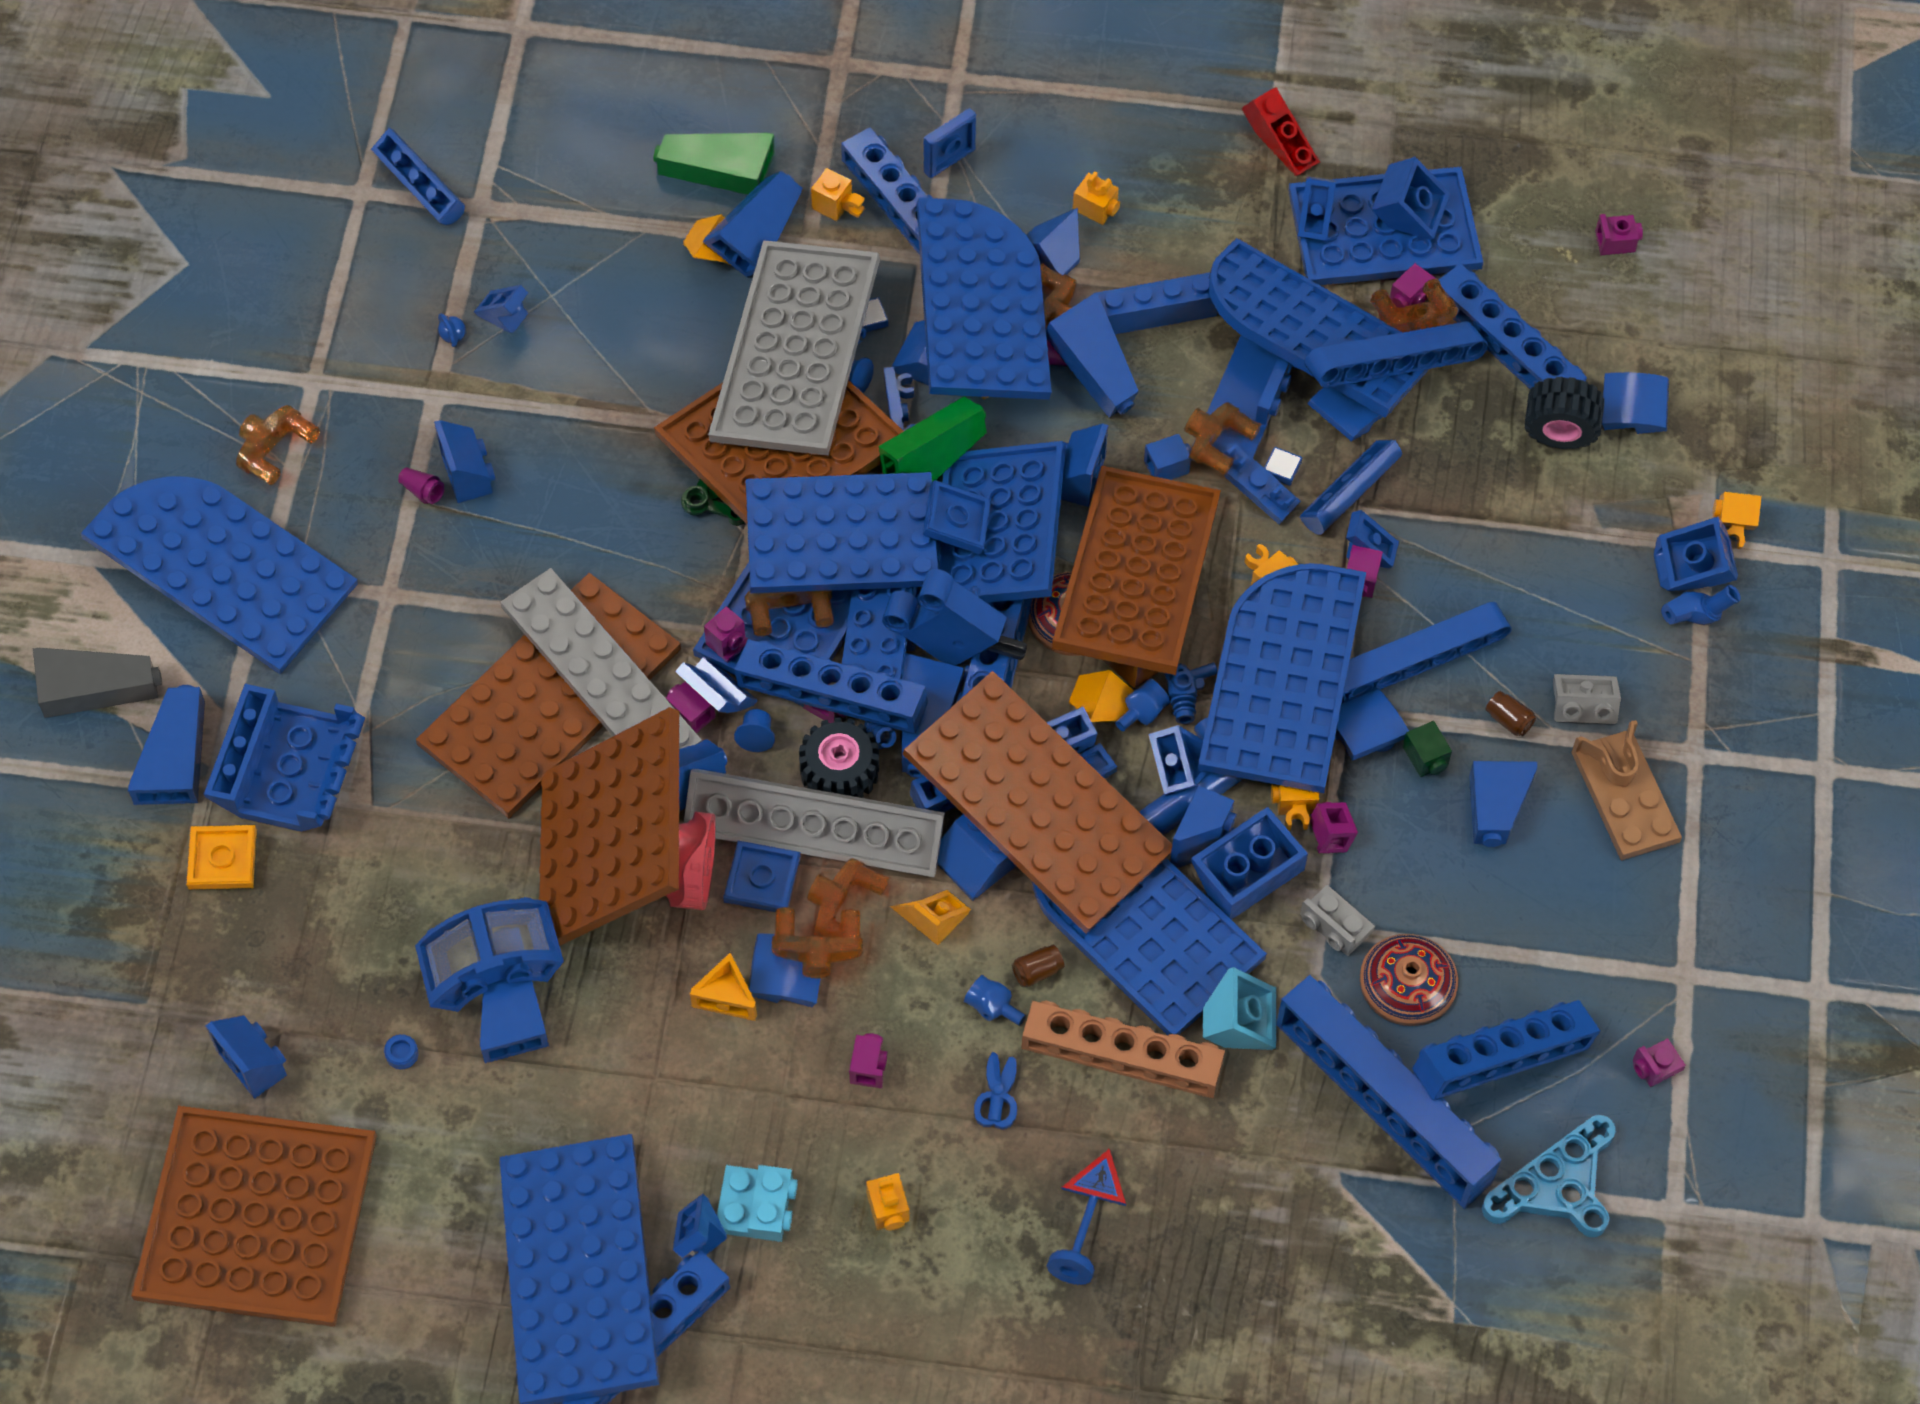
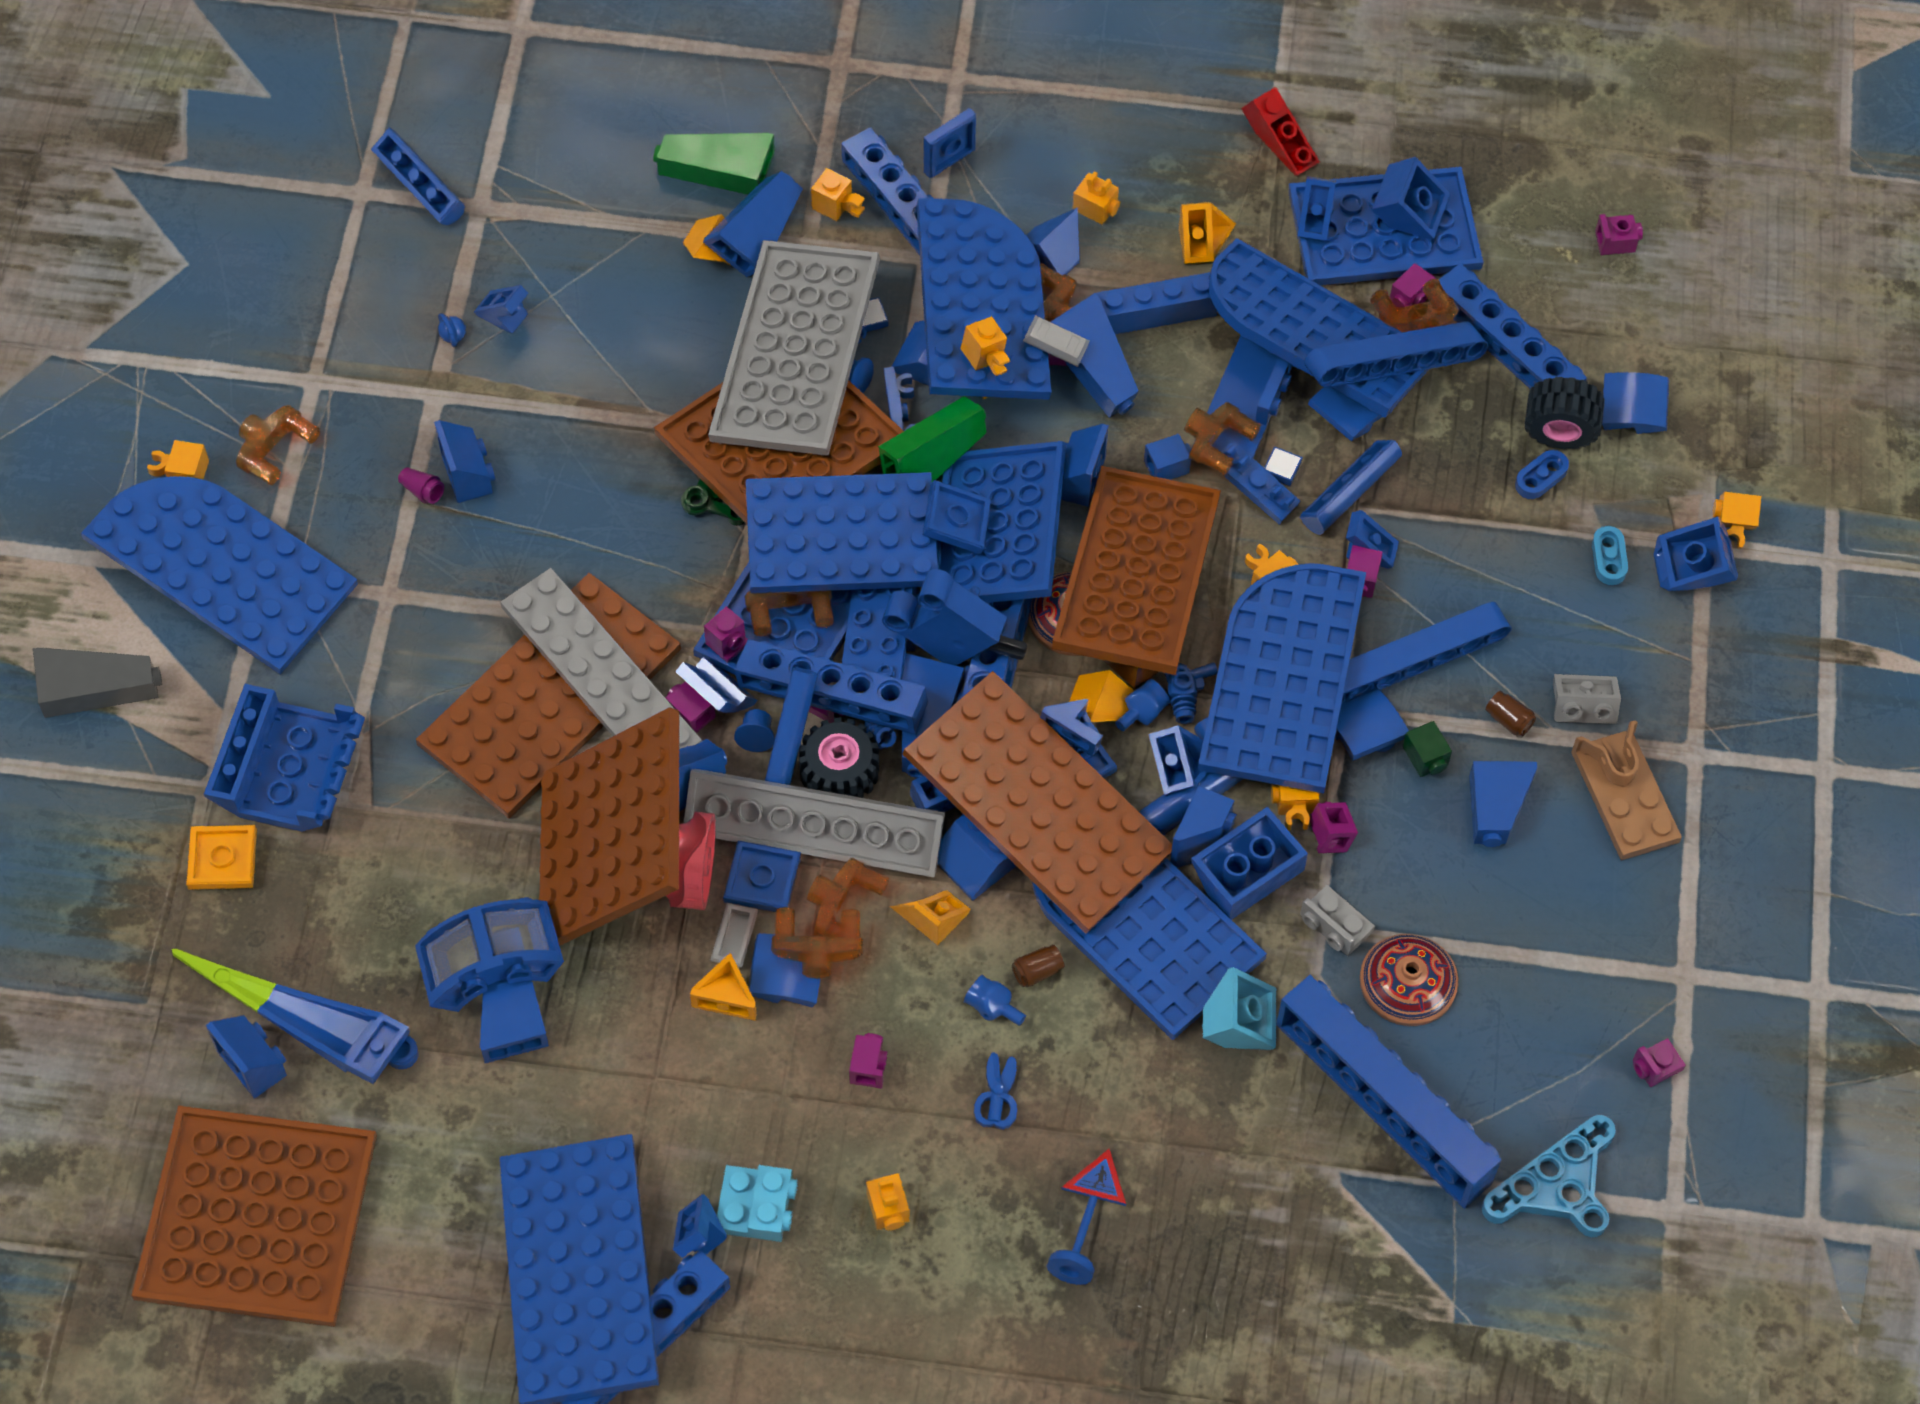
(172, 753): blue slope -> none
(184, 460): none -> light orange brick
(339, 1032): none -> blue plate
(734, 933): none -> light grey tile
(791, 726): none -> blue brick
(985, 346): none -> light orange brick
(1056, 340): none -> light grey tile
(1065, 721): none -> slope
(1132, 1063): nougat brick -> none
(1203, 231): none -> light orange slope
(1505, 1049): blue brick -> none
(1540, 476): none -> blue plate
(1609, 558): none -> dark azure plate
(1700, 607): blue arm -> none

